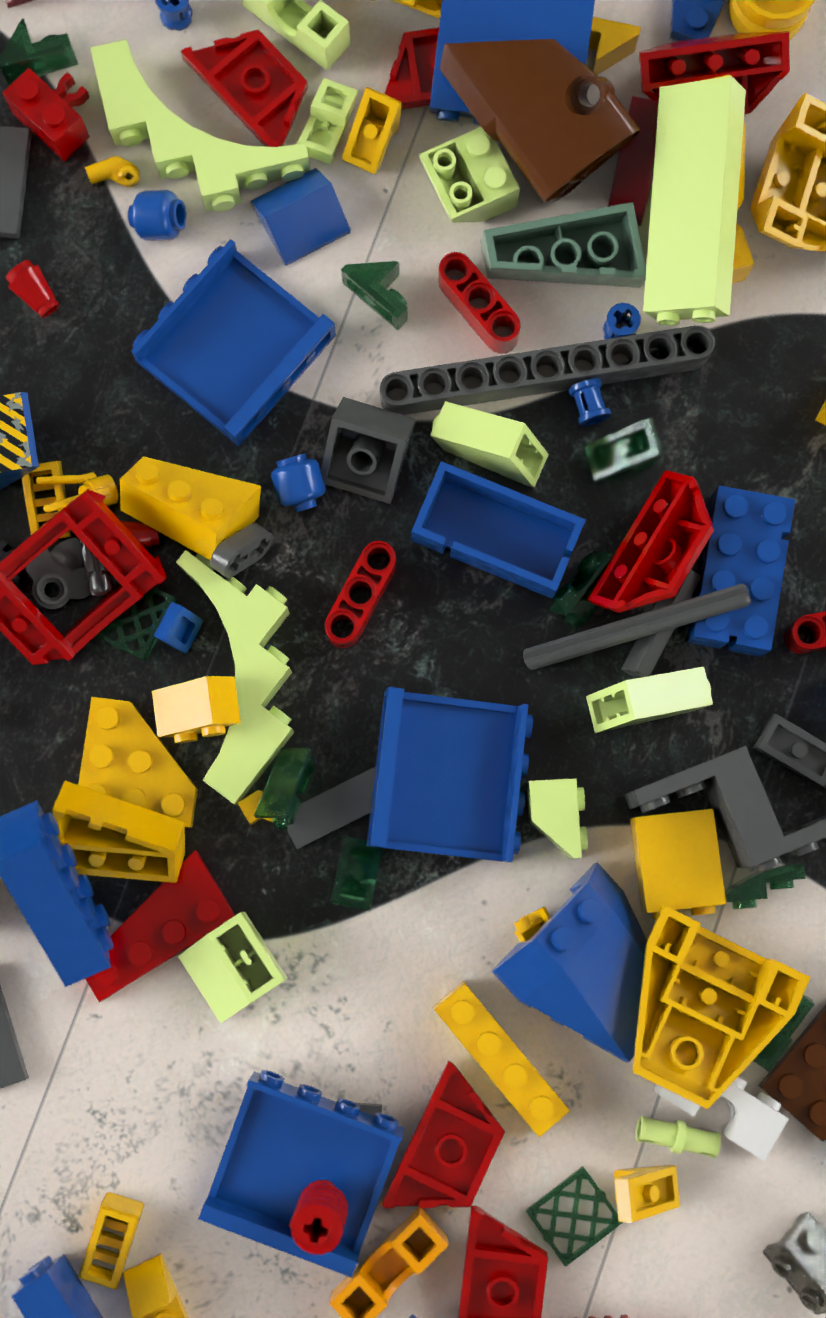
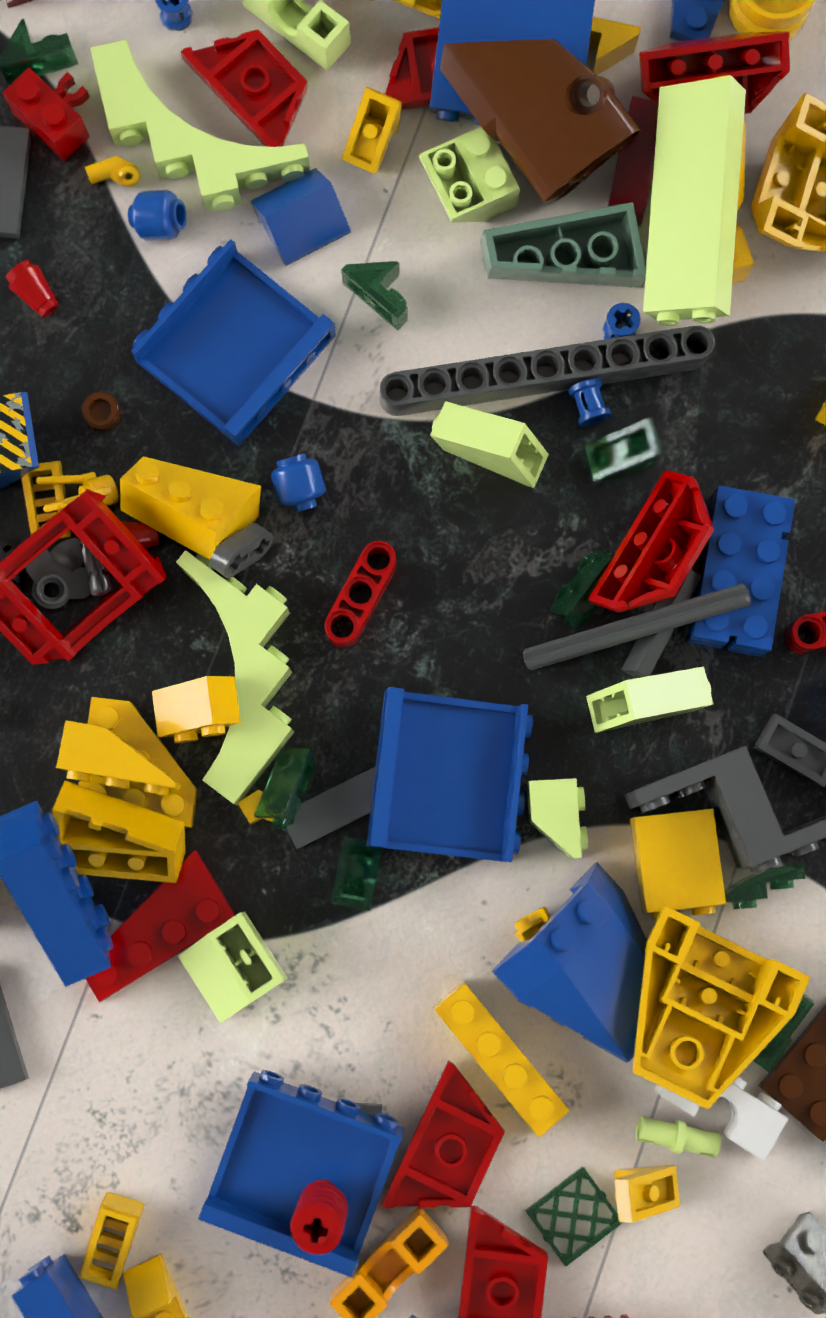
(101, 411): none -> reddish brown tile
(102, 753): none -> yellow slope
(145, 649): clear green window -> none
(178, 627): blue tile -> none
(328, 120): yellowish green slope -> none
(366, 449): dark grey slope -> none
(477, 286): red beam -> none
(497, 529): blue piece -> none

